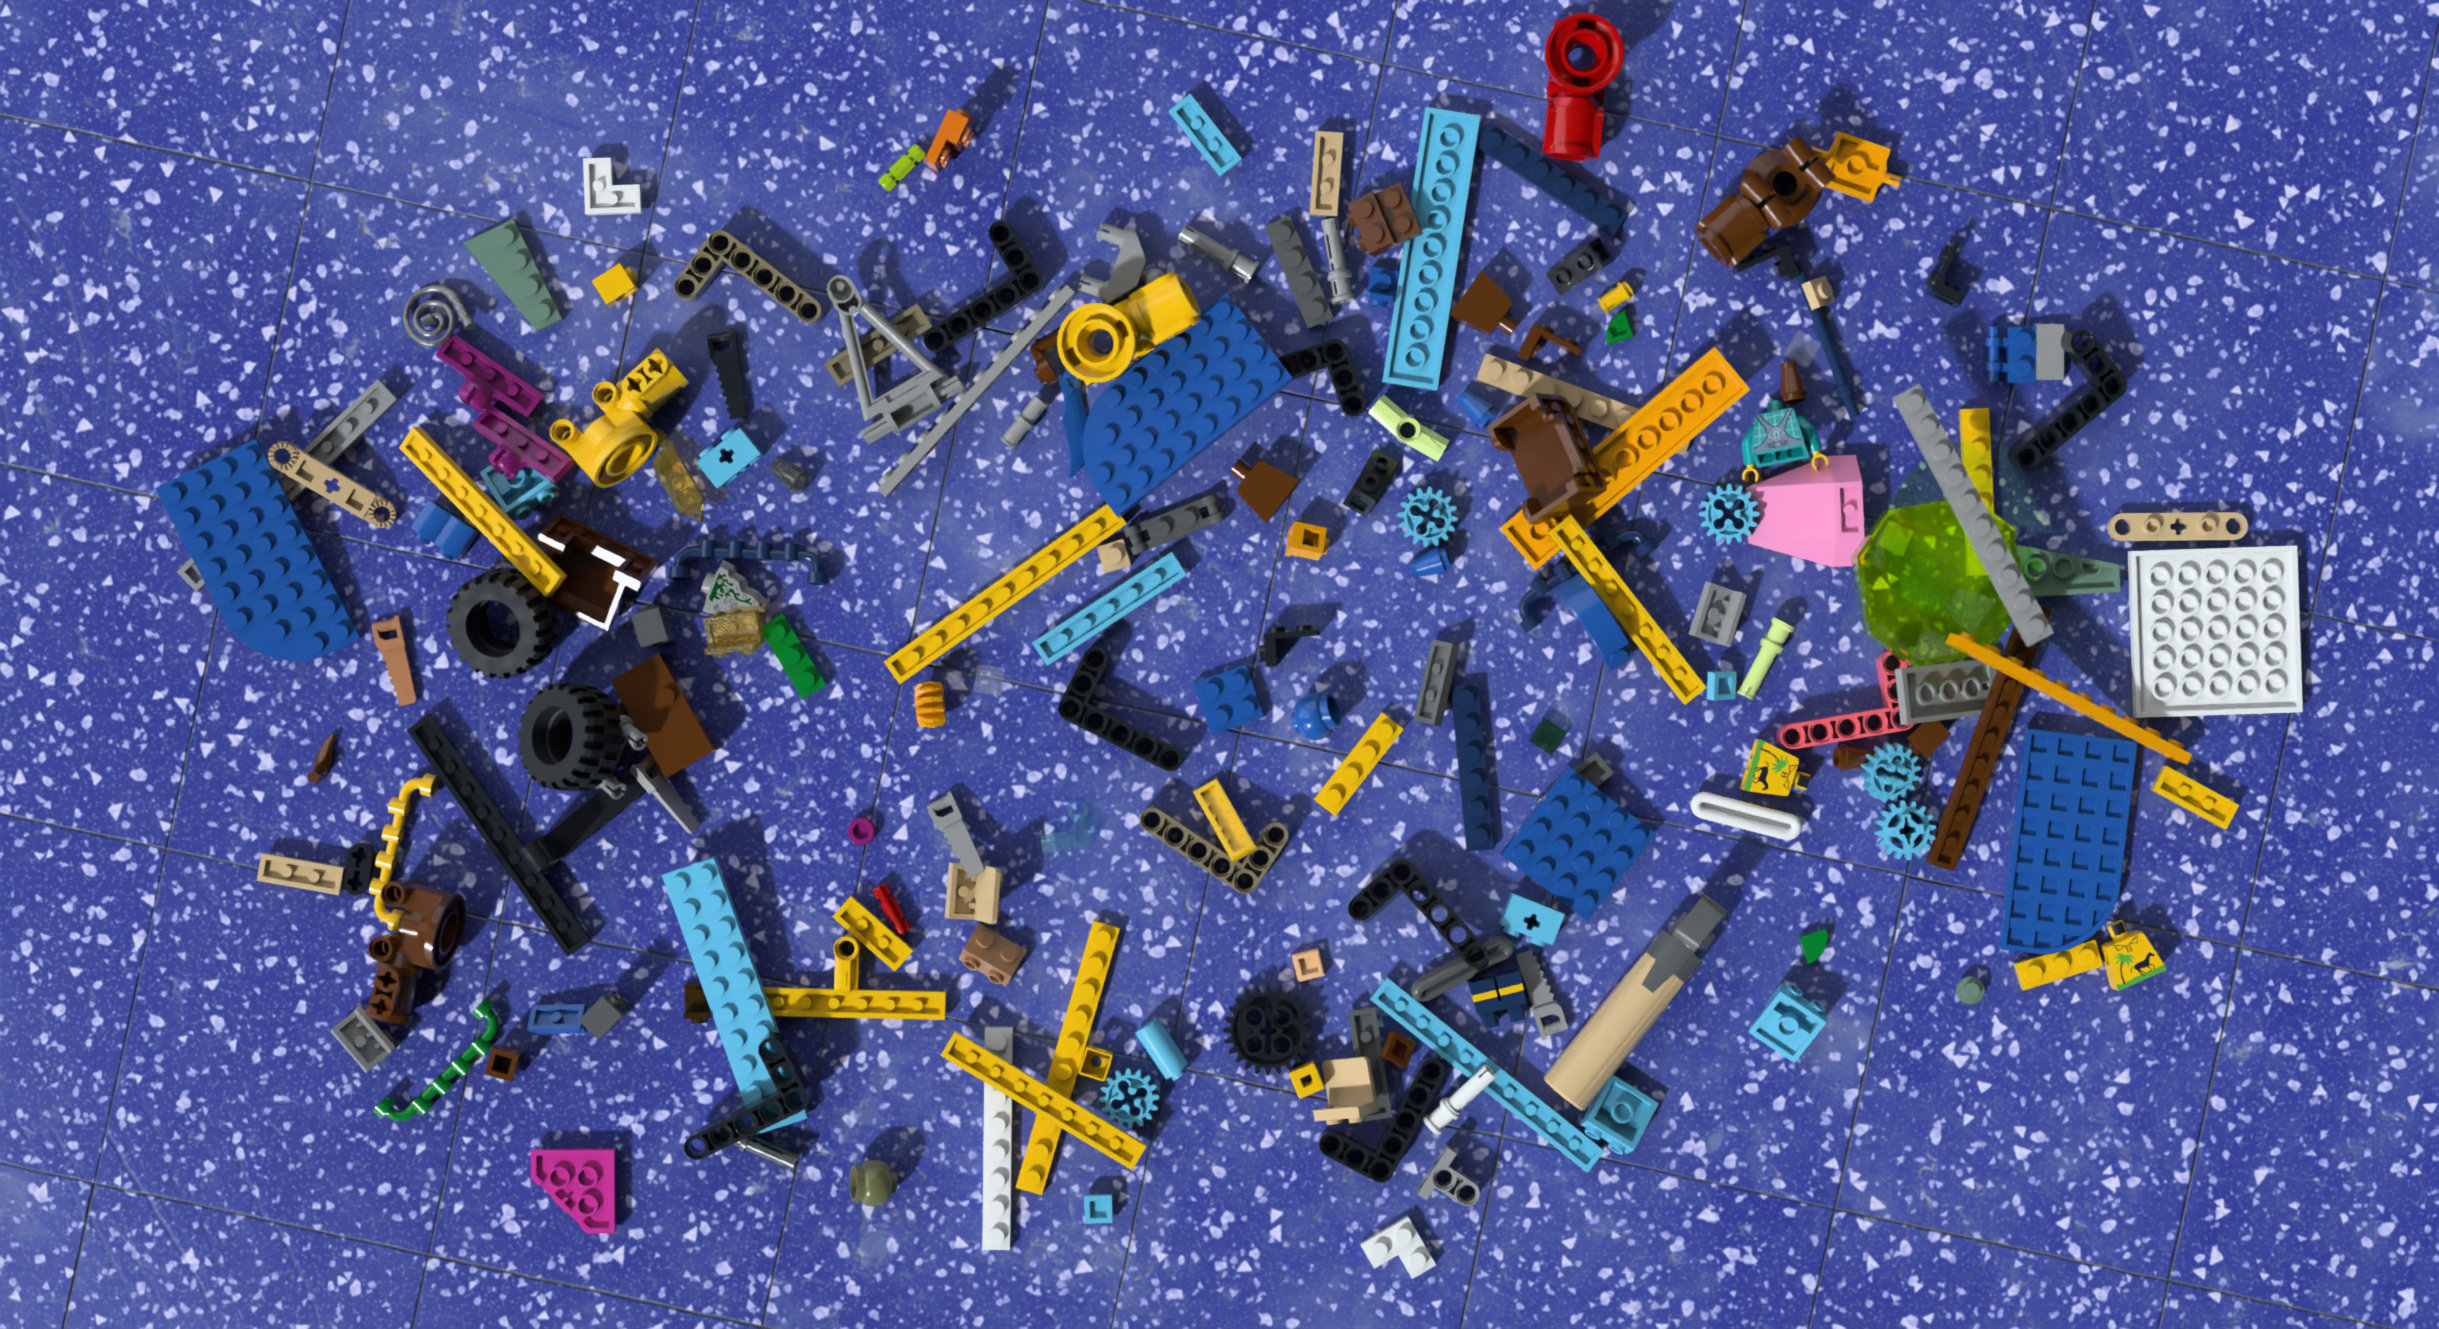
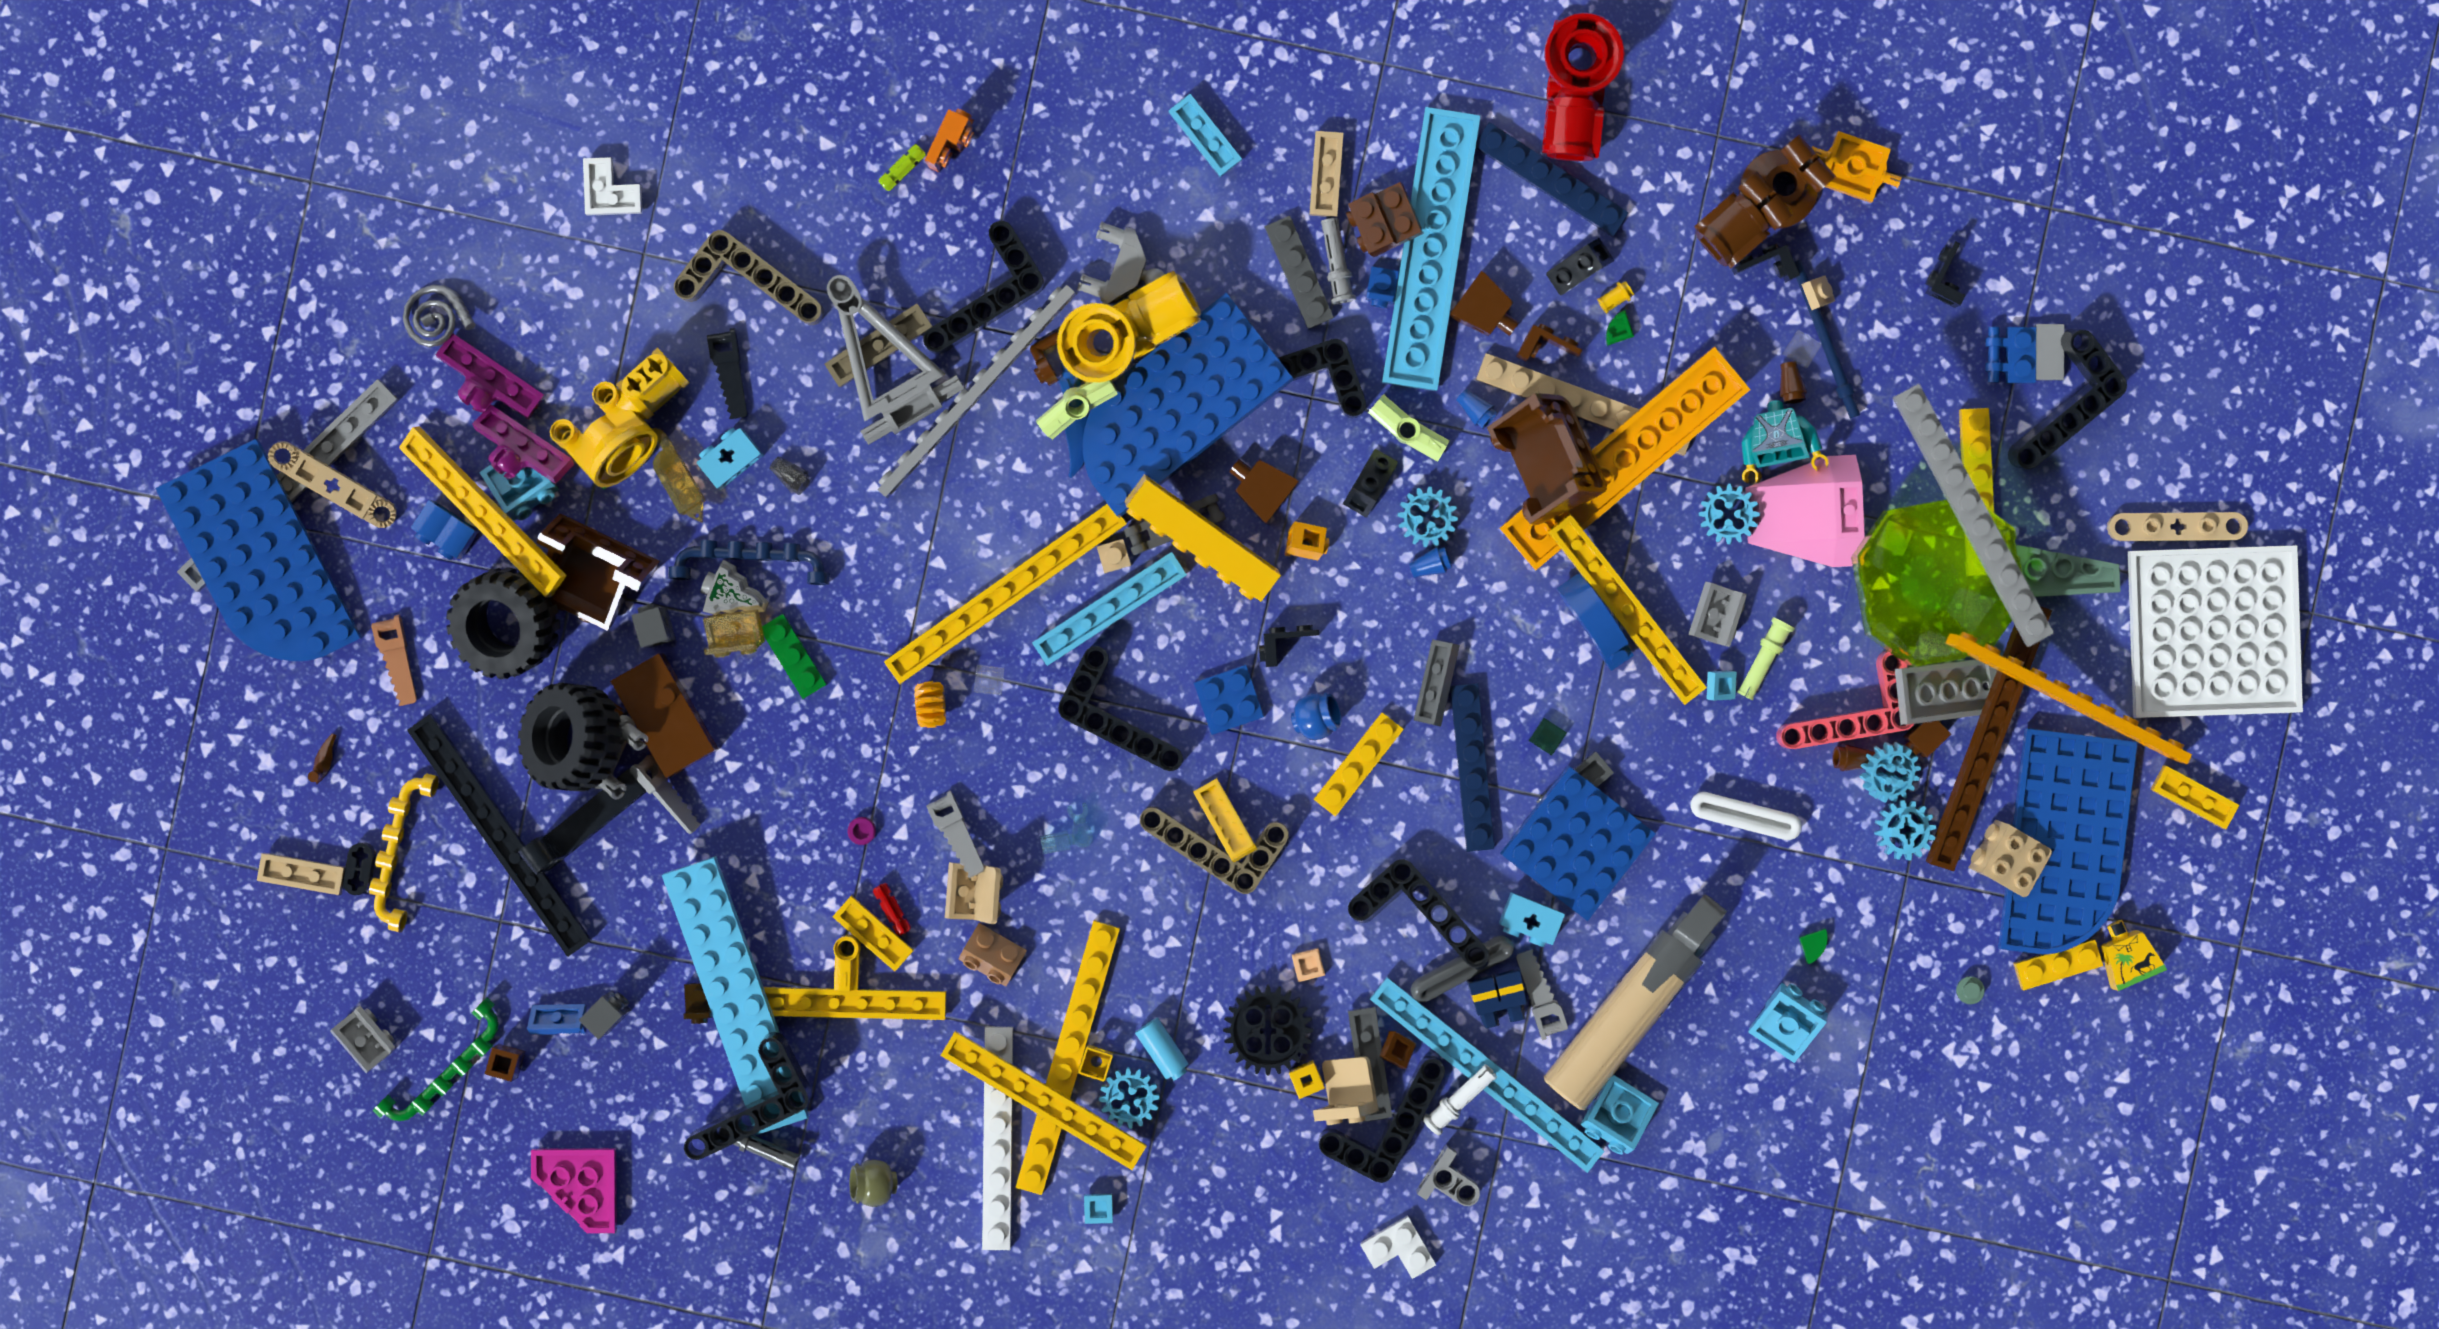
(426, 938): reddish brown piece -> none
(514, 269): sand green wing -> none
(616, 284): yellow brick -> none
(1023, 422): light grey pin -> none
(1062, 415): none -> yellowish green piece
(1202, 538): none -> yellow brick
(1230, 259): light grey pin -> none
(1565, 571): dark blue bar -> none
(1772, 771): yellow torso -> none
(2010, 858): none -> tan bracket

